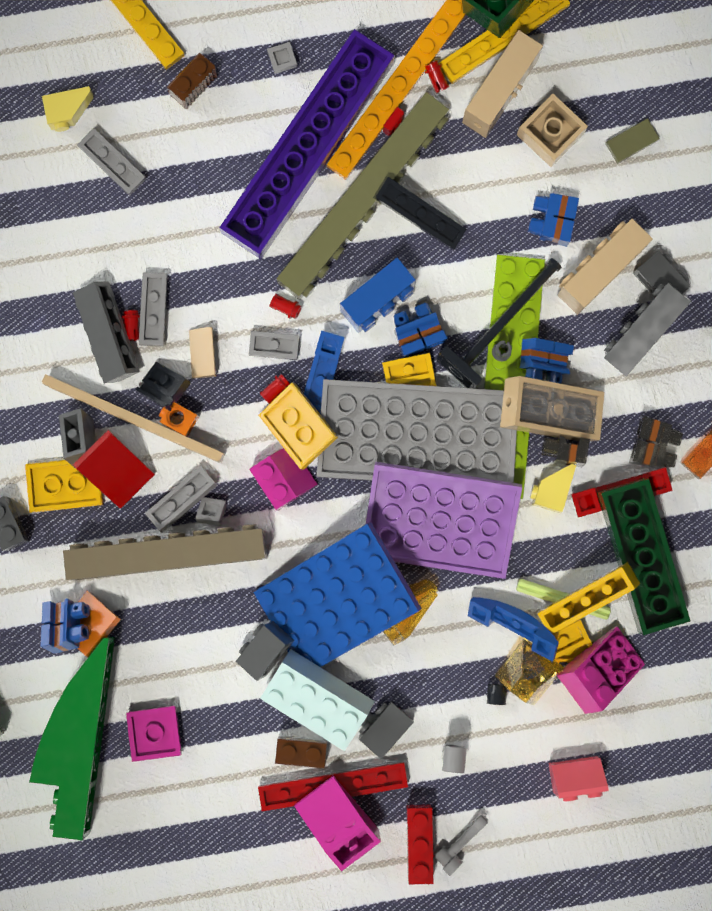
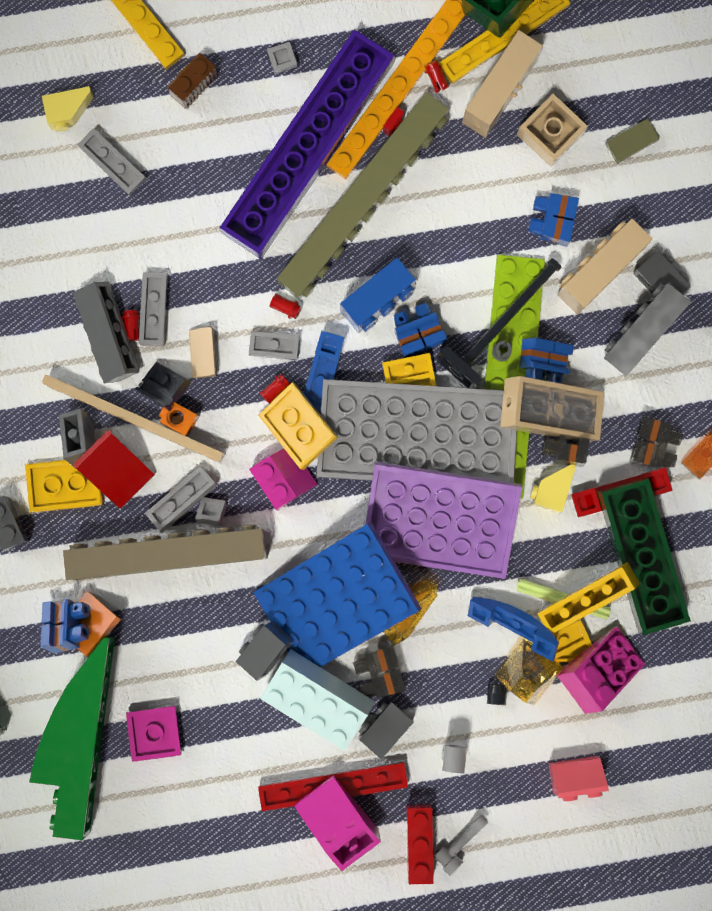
(301, 752): reddish brown brick -> none
(377, 662): none -> clear smoke hips
(419, 213): black plate -> none

